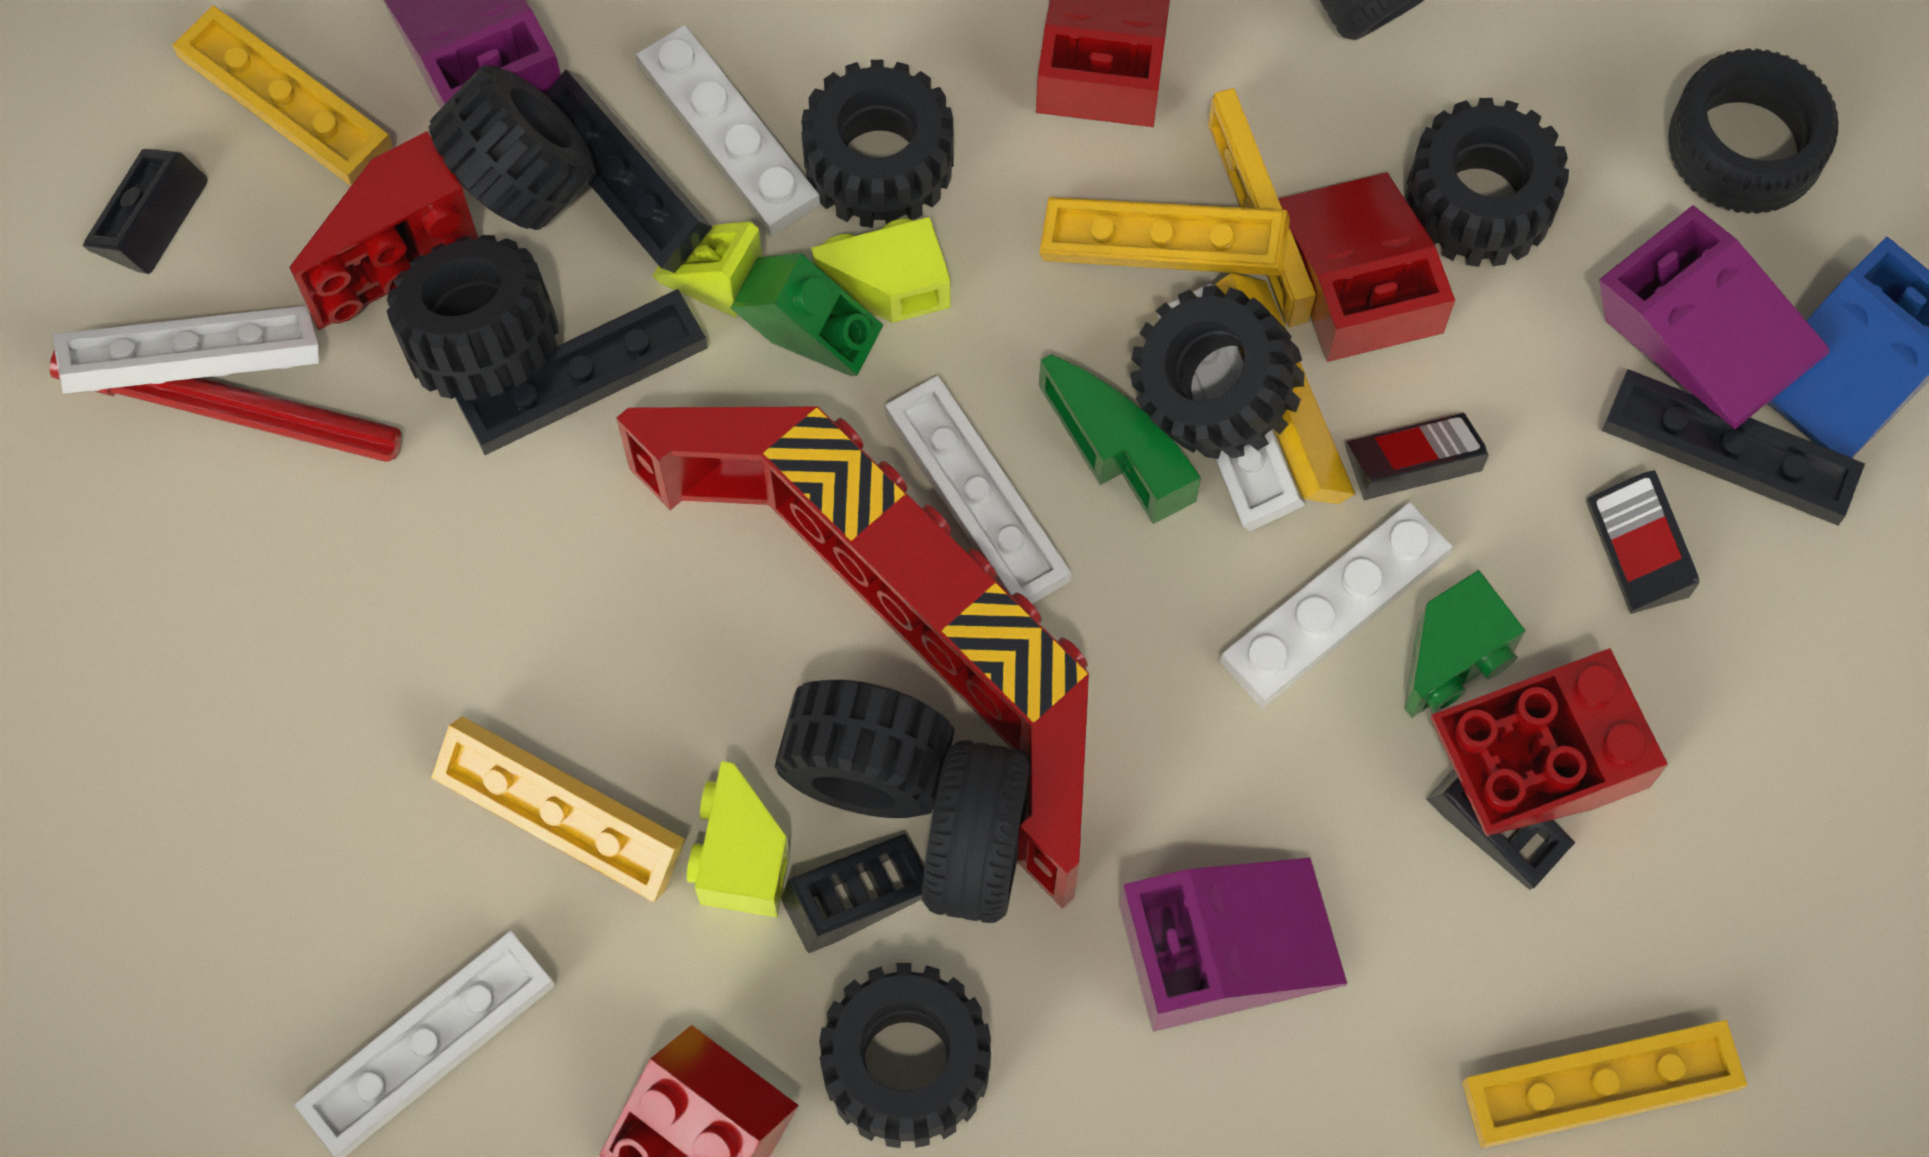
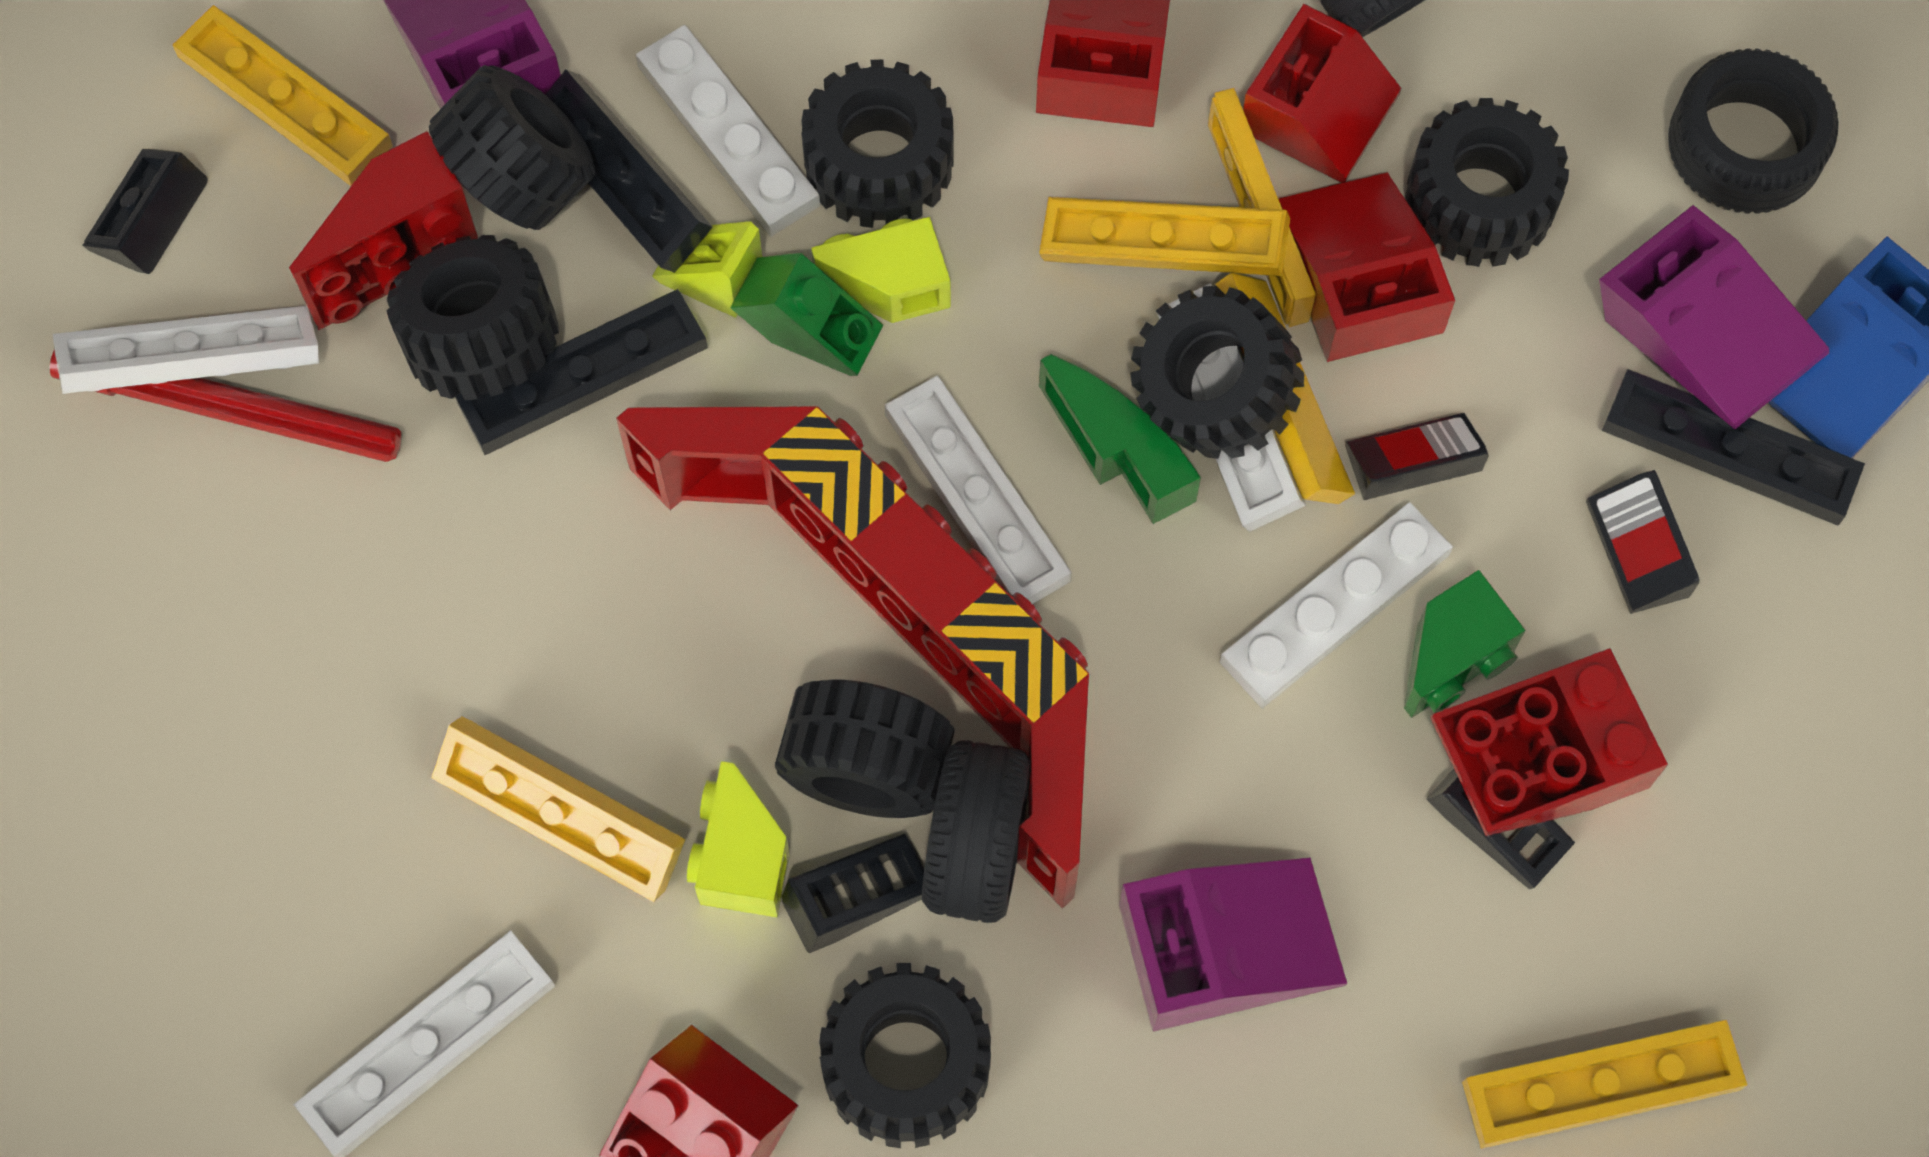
(1320, 95): none -> red slope

